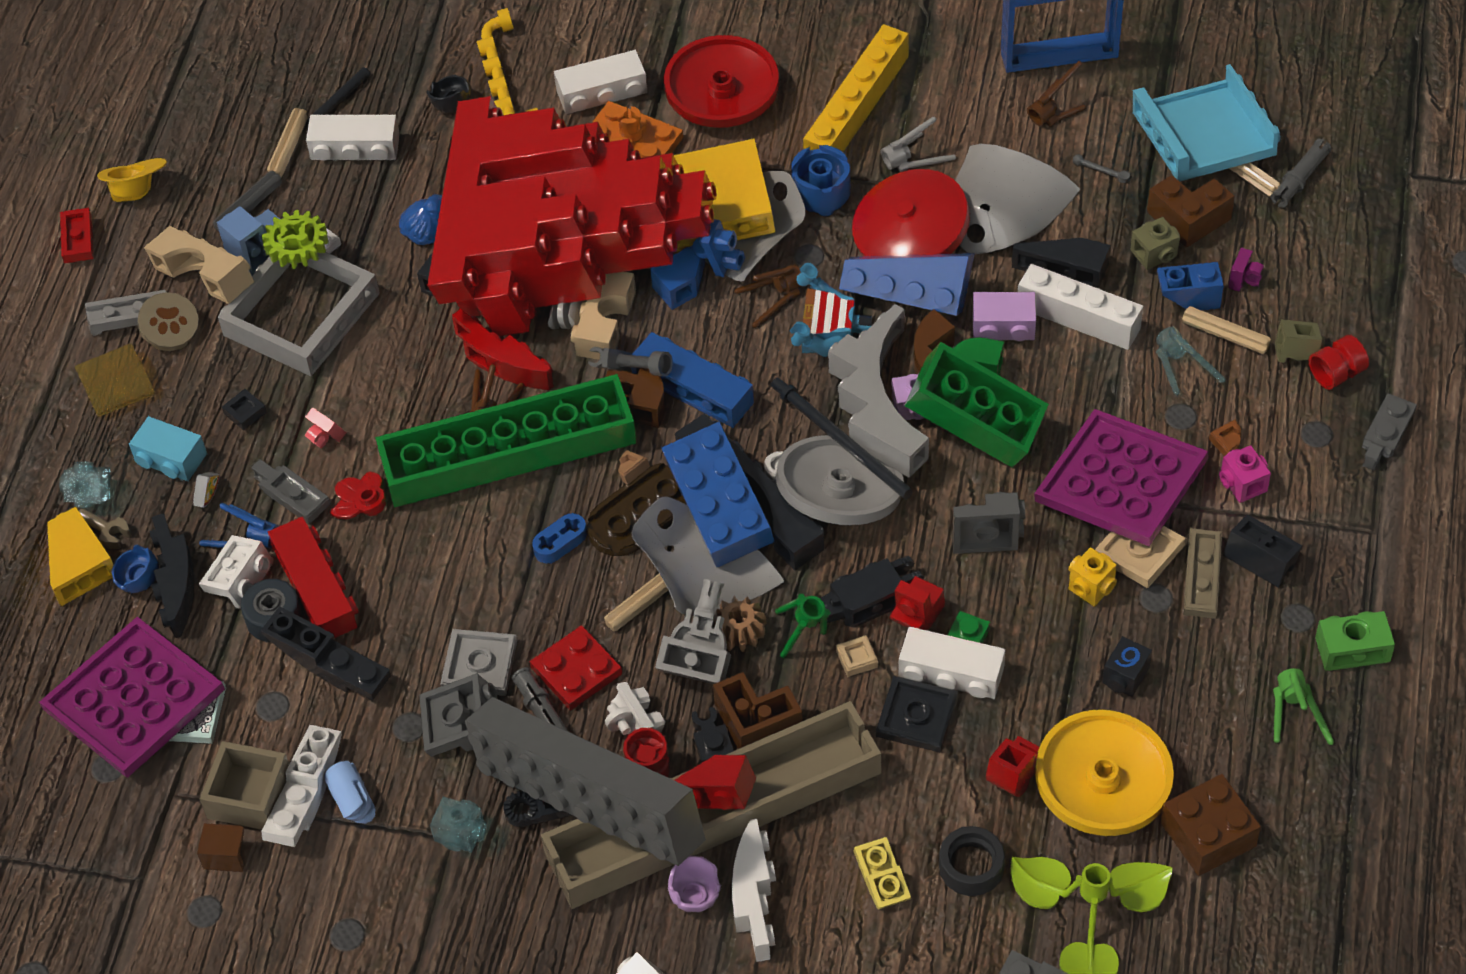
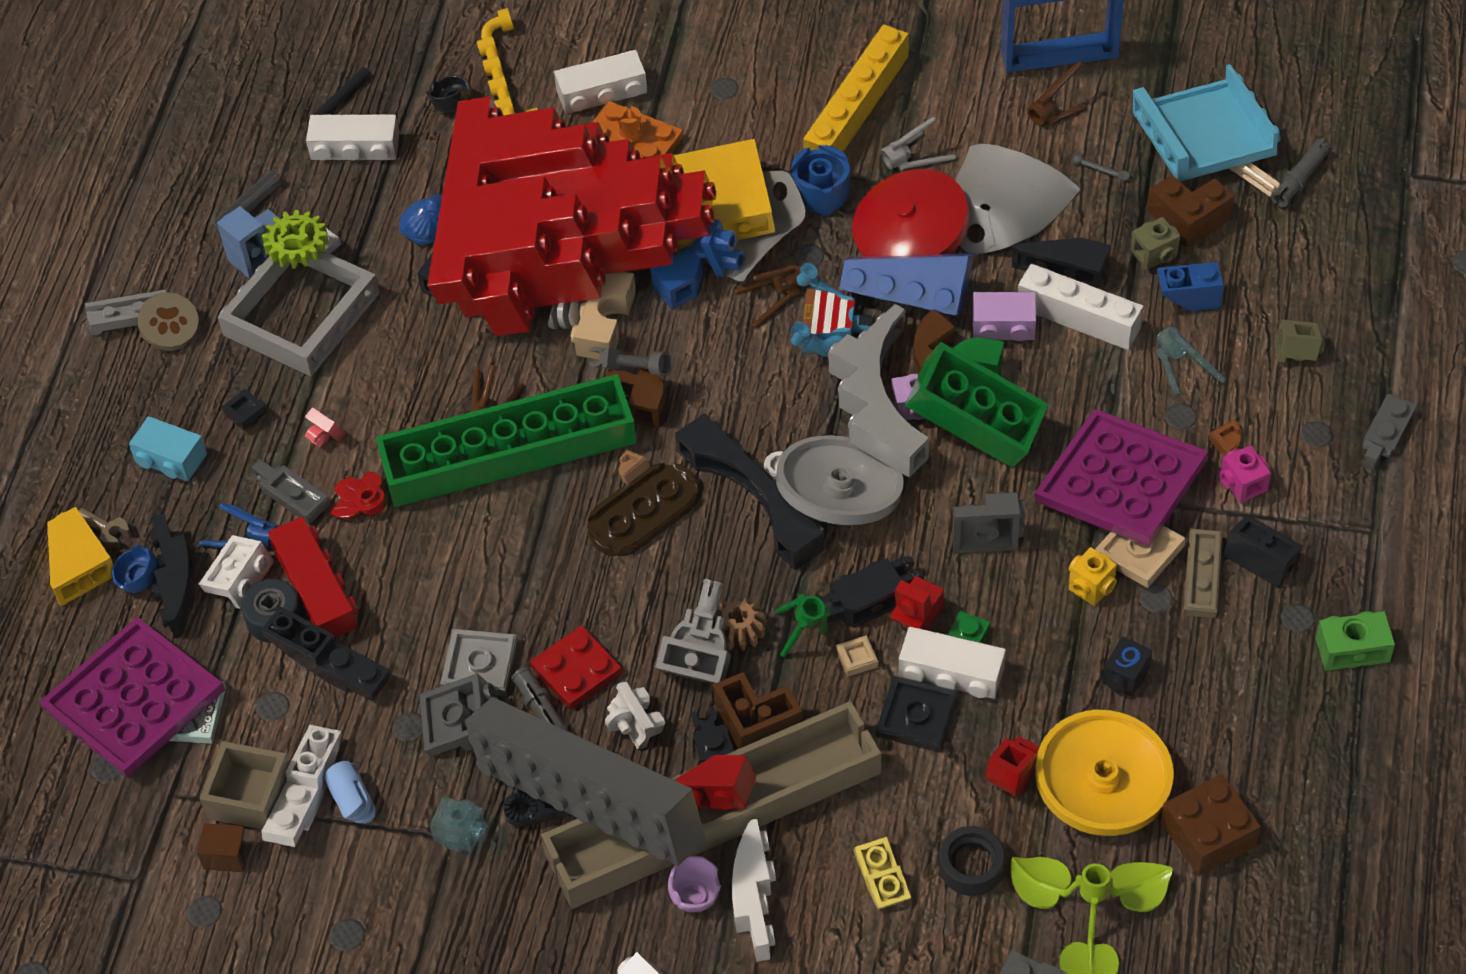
(76, 235): red plate -> none
(85, 484): clear light blue brick -> none
(114, 380): clear yellow slope -> none
(131, 181): yellow piece -> none
(179, 252): tan arch -> none
(205, 488): light grey tile -> none
(288, 141): tan axle -> none
(512, 358): red slope -> none
(561, 539): blue beam -> none
(636, 603): tan axle -> none
(648, 749): red wheel -> none
(691, 562): light grey piece -> none
(701, 382): blue brick -> none
(718, 494): blue brick -> none
(721, 81): red dish -> none
(790, 394): black bar -> none
(1226, 330): tan axle -> none
(1245, 271): magenta tile -> none
(1295, 690): bright green plant -> none
(1337, 363): red wheel -> none

